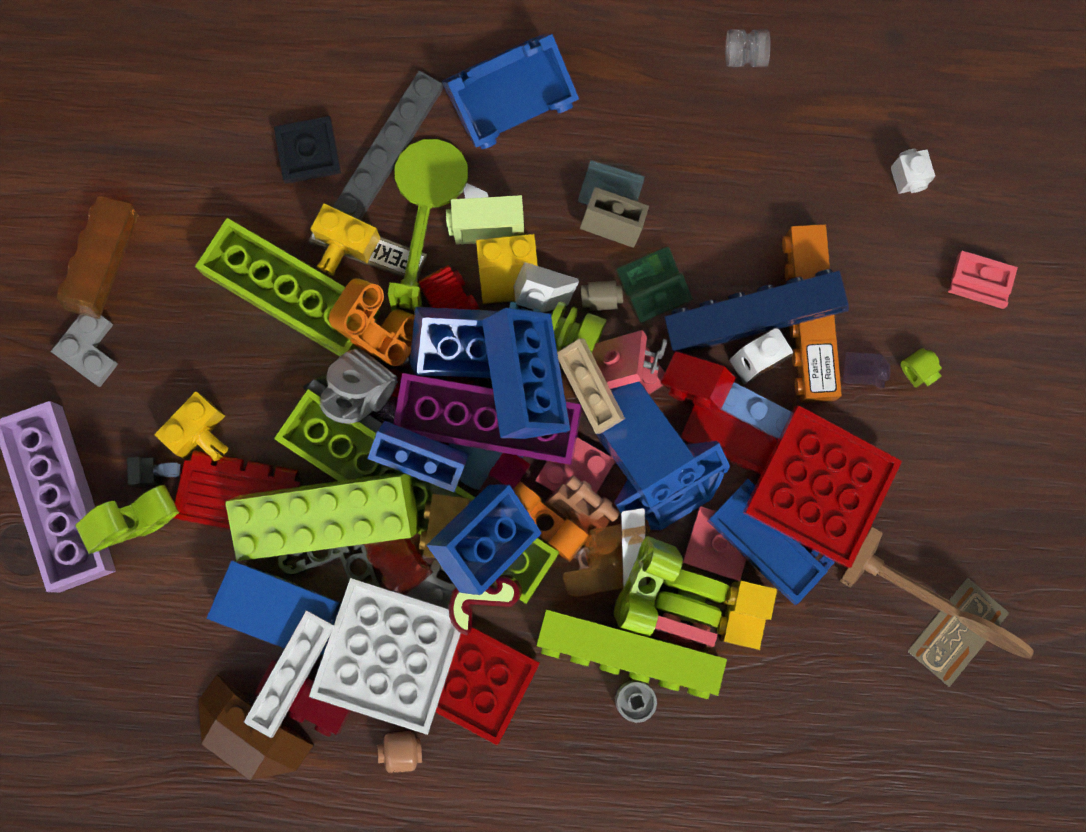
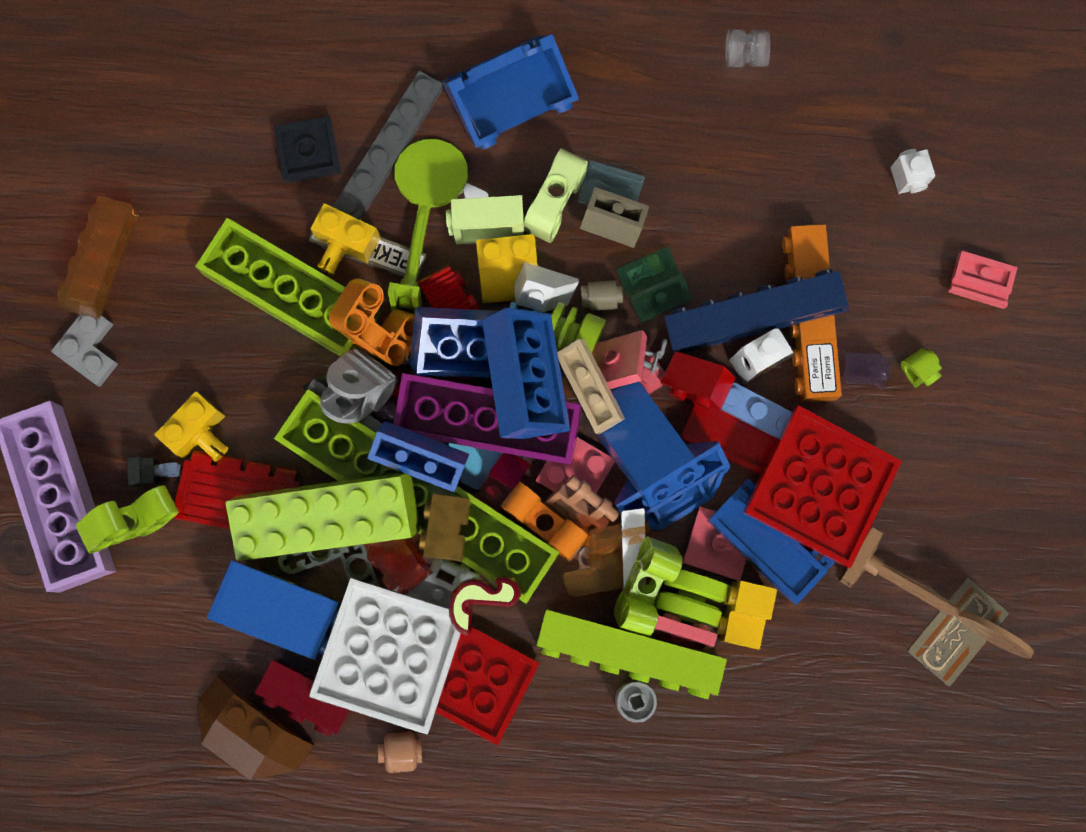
(289, 674): white plate -> none
(484, 539): blue brick -> none
(546, 210): none -> yellowish green beam

